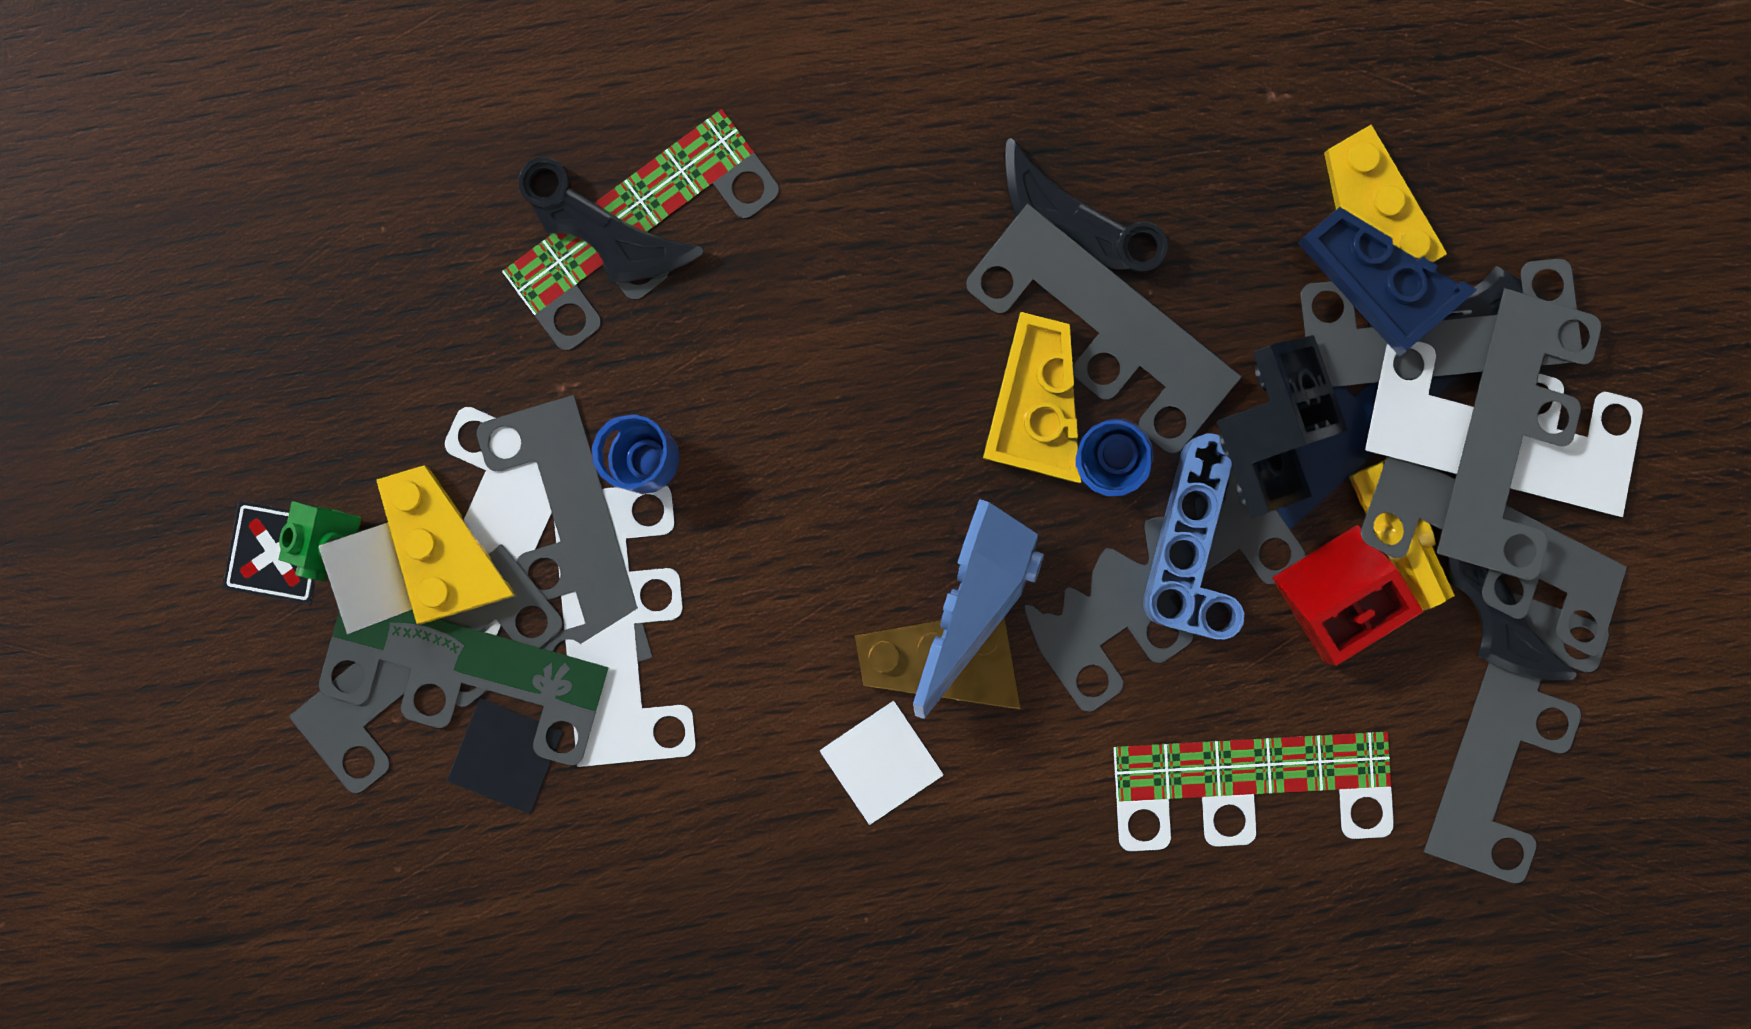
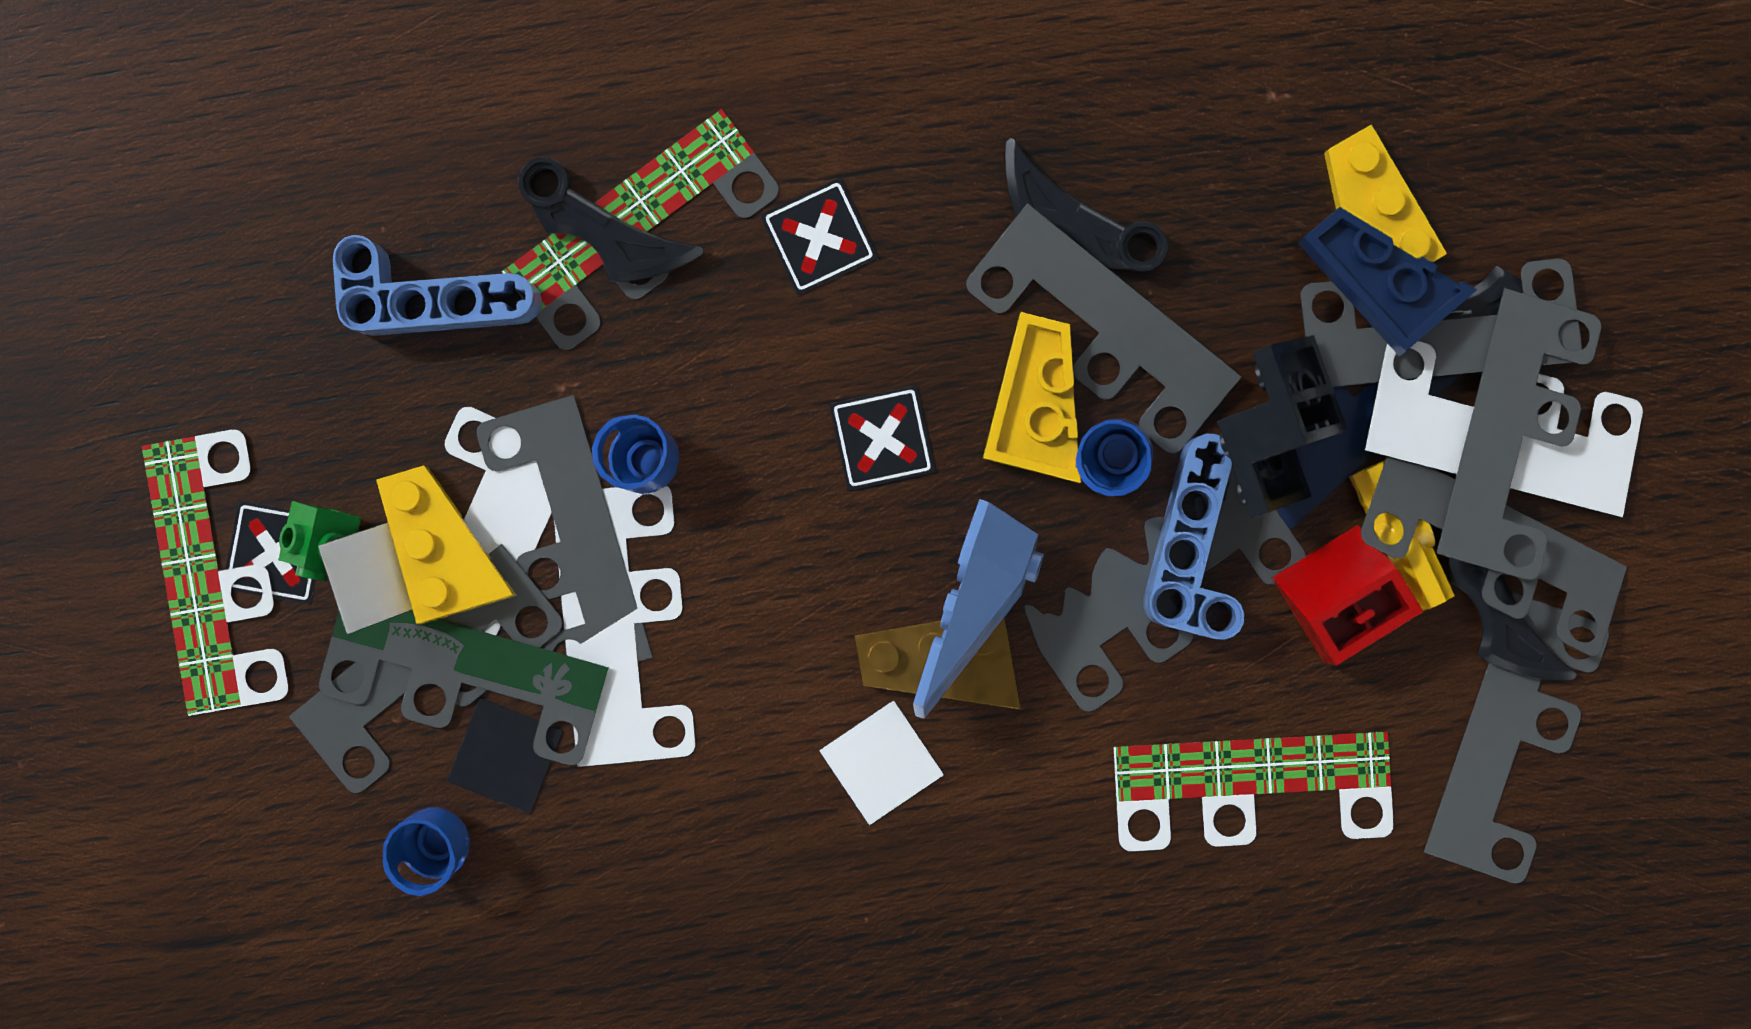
(194, 587): none -> piece
(407, 844): none -> blue helmet
(439, 296): none -> medium blue beam
(819, 236): none -> black sticker
(882, 438): none -> black sticker

